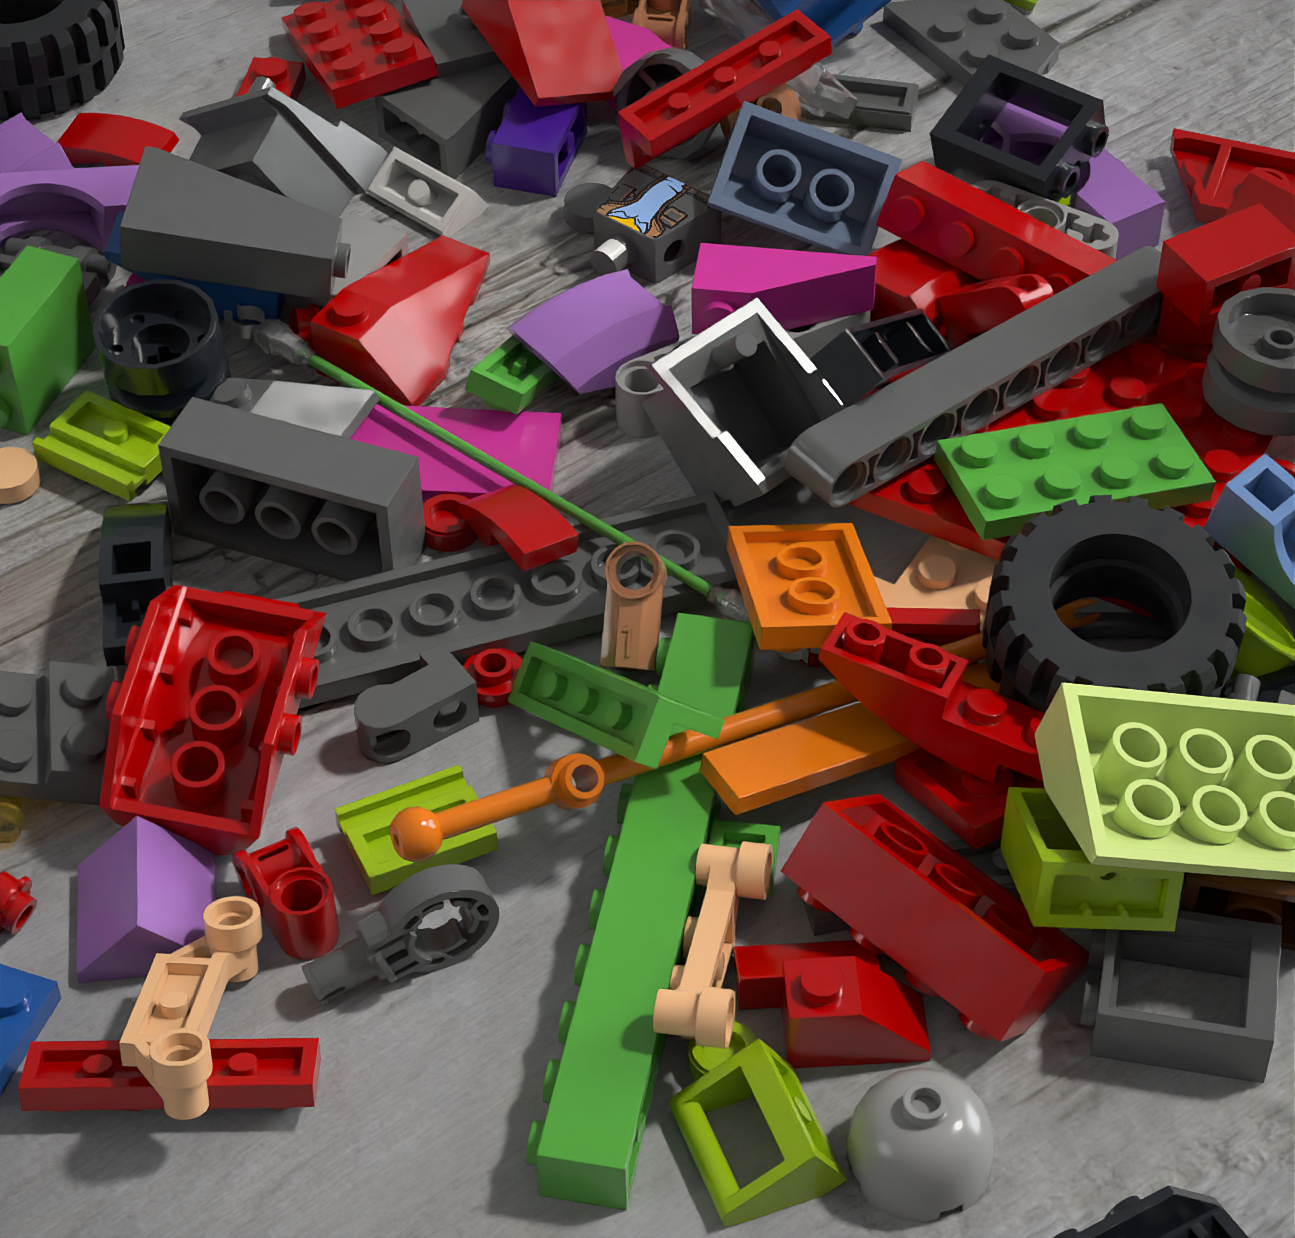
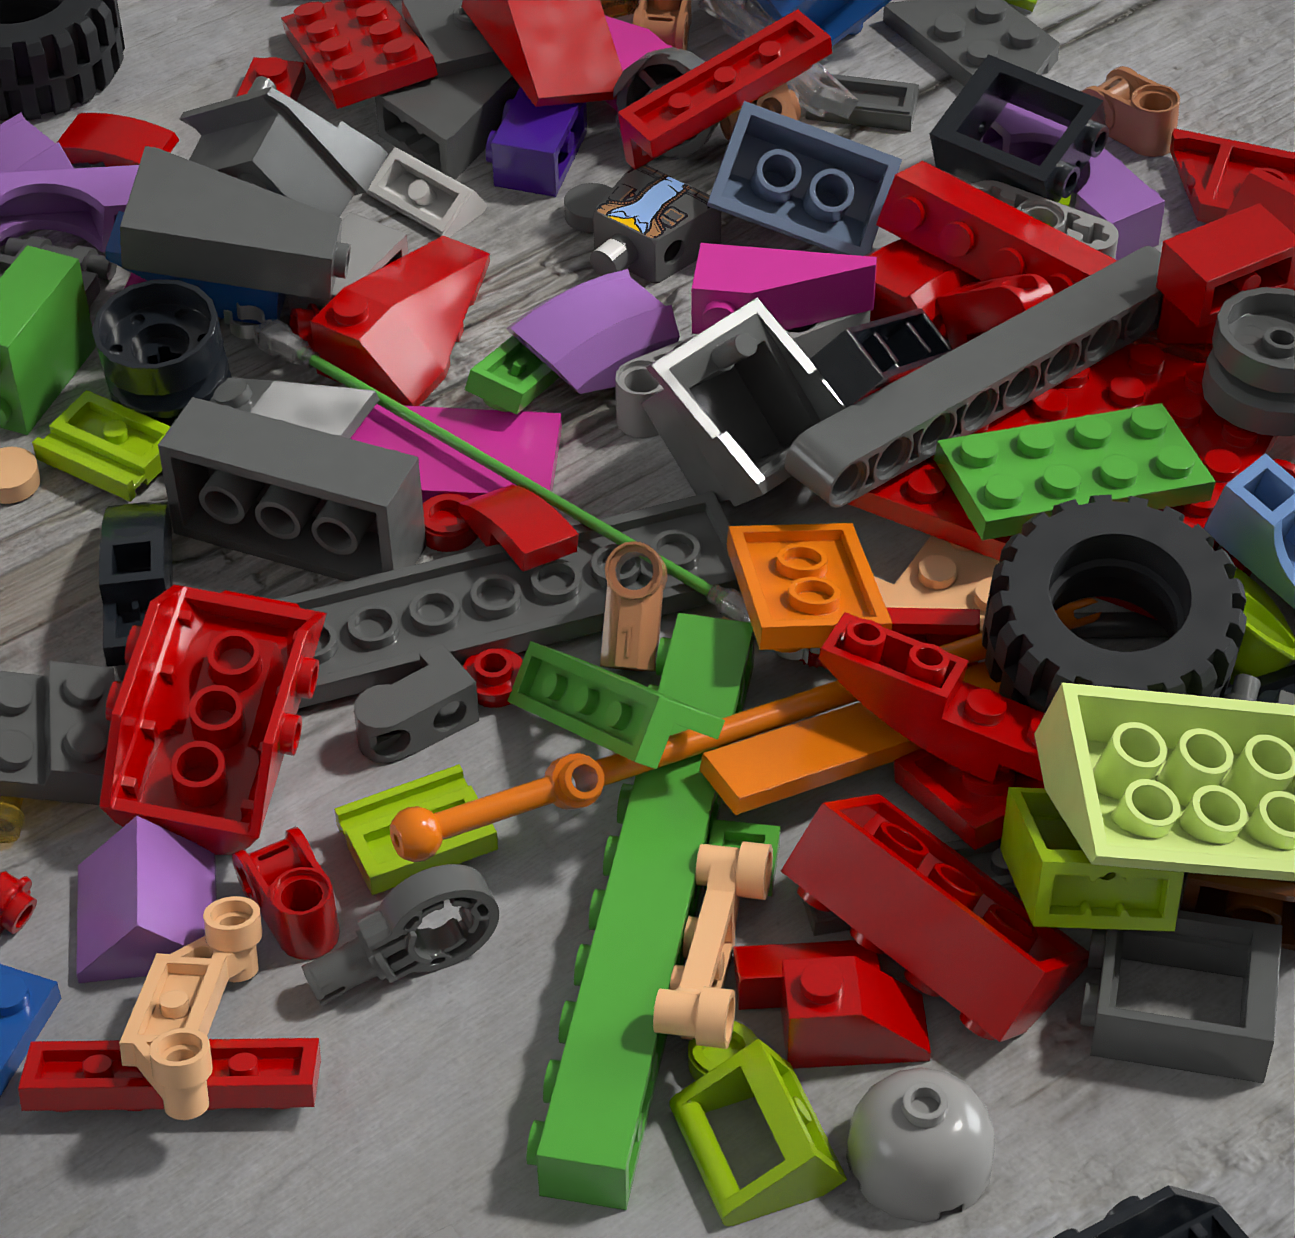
(1138, 111): none -> nougat piece

